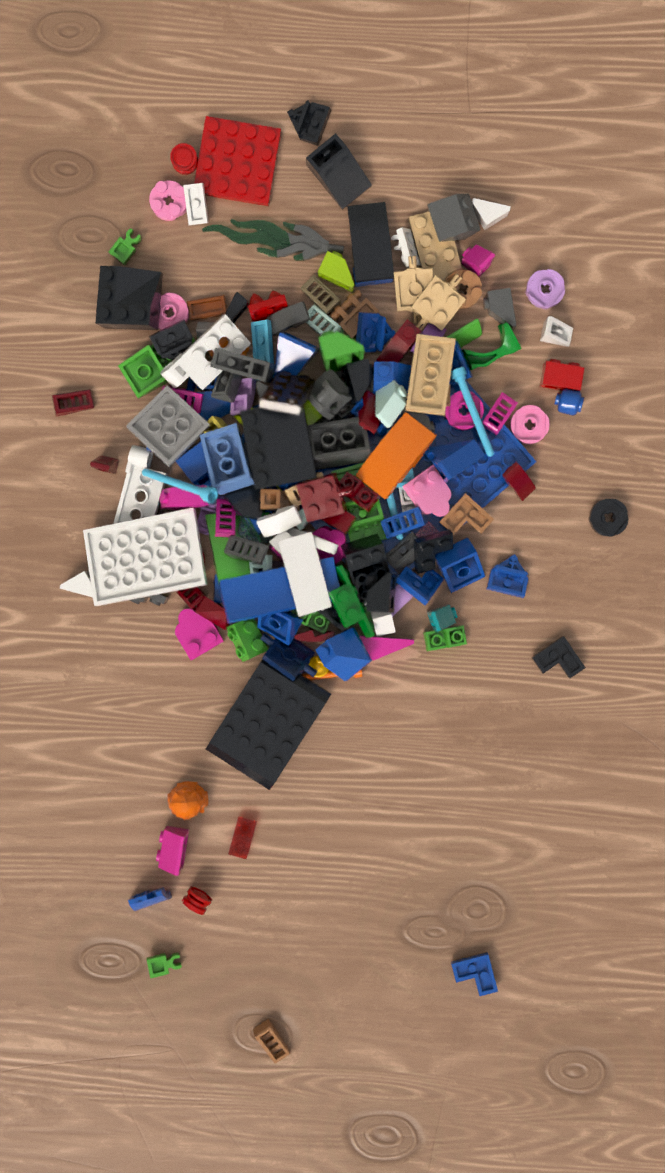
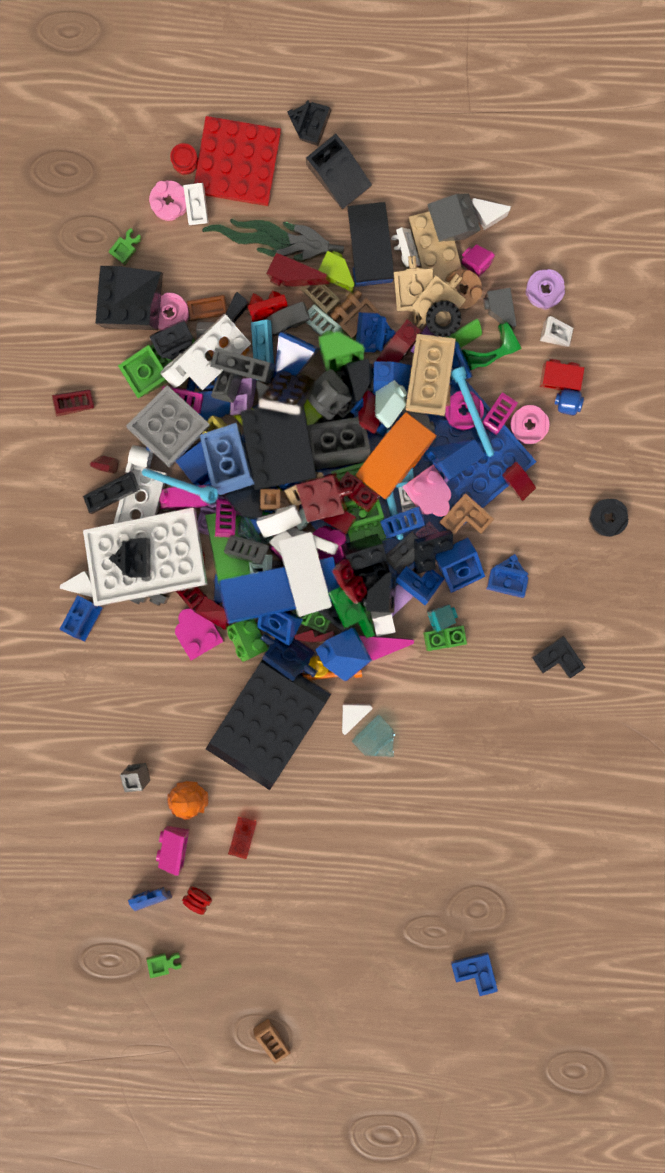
(80, 618): none -> blue hinge
(111, 492): none -> black tile
(133, 558): none -> black slope
(135, 777): none -> dark grey brick
(293, 273): none -> dark red slope
(351, 584): none -> dark red slope
(353, 714): none -> white slope
(376, 739): none -> clear light blue slope
(431, 318): none -> black tyre

